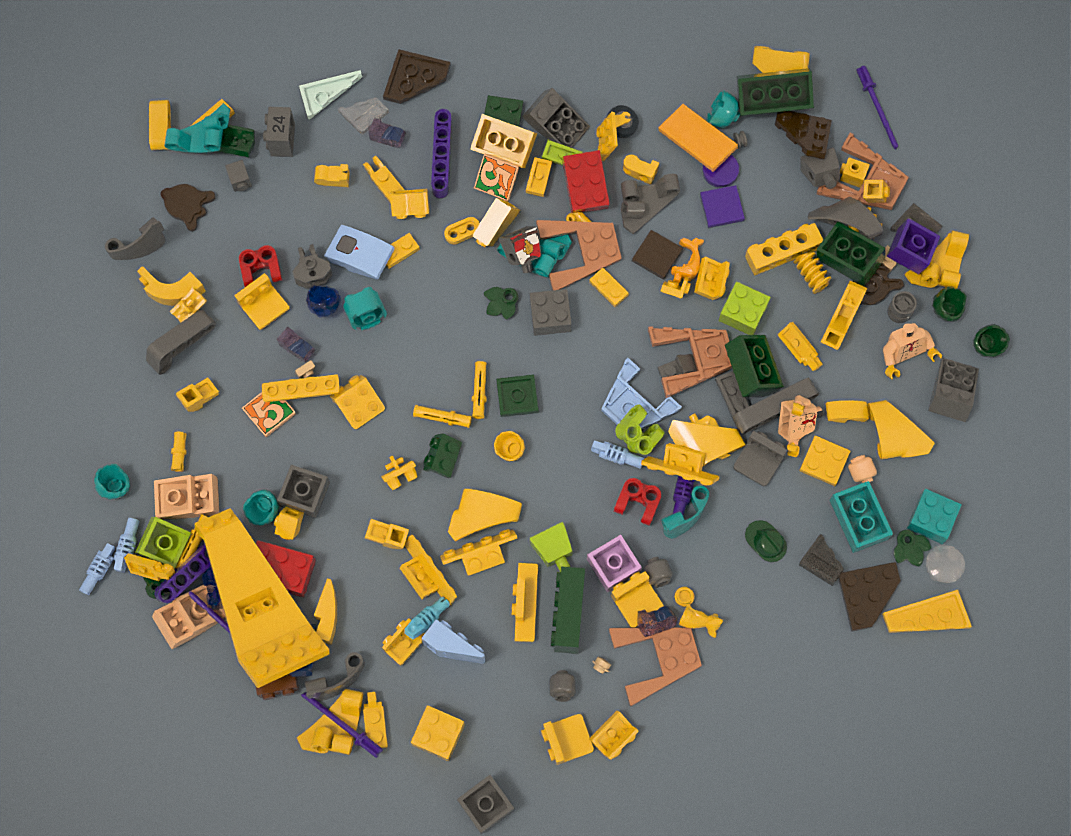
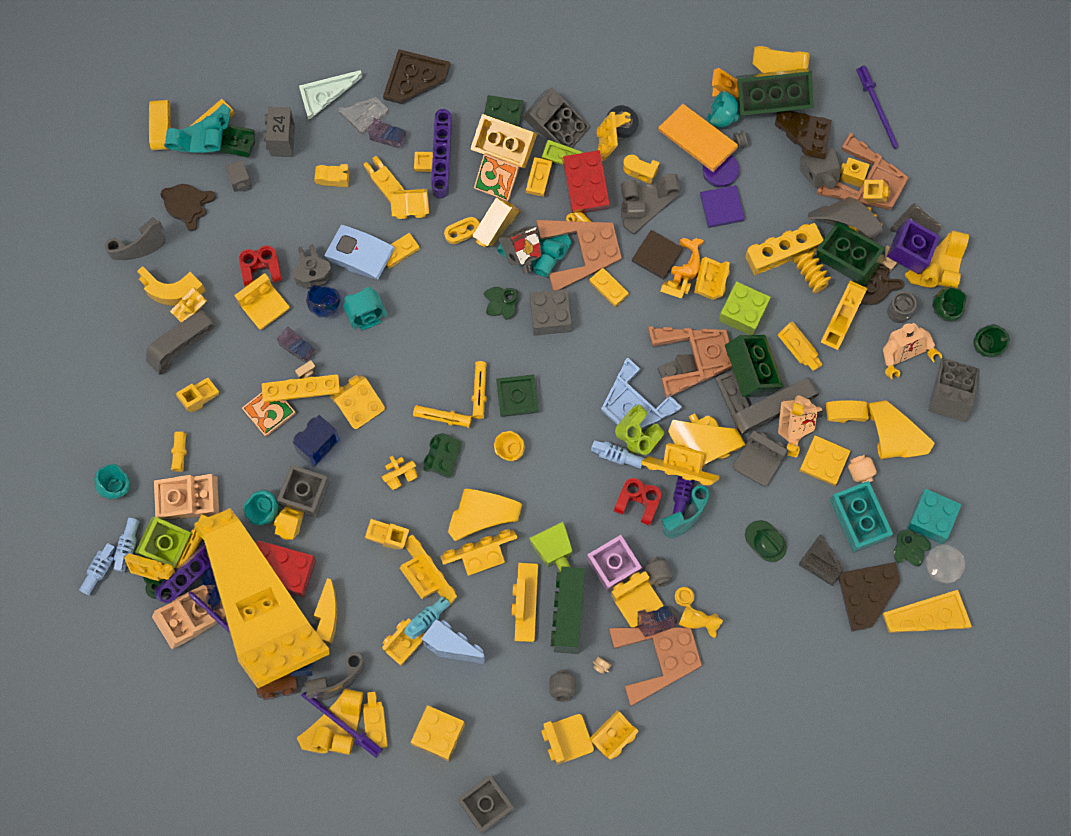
(316, 440): none -> clear blue brick
(423, 161): none -> yellow plate
(723, 81): none -> light orange slope

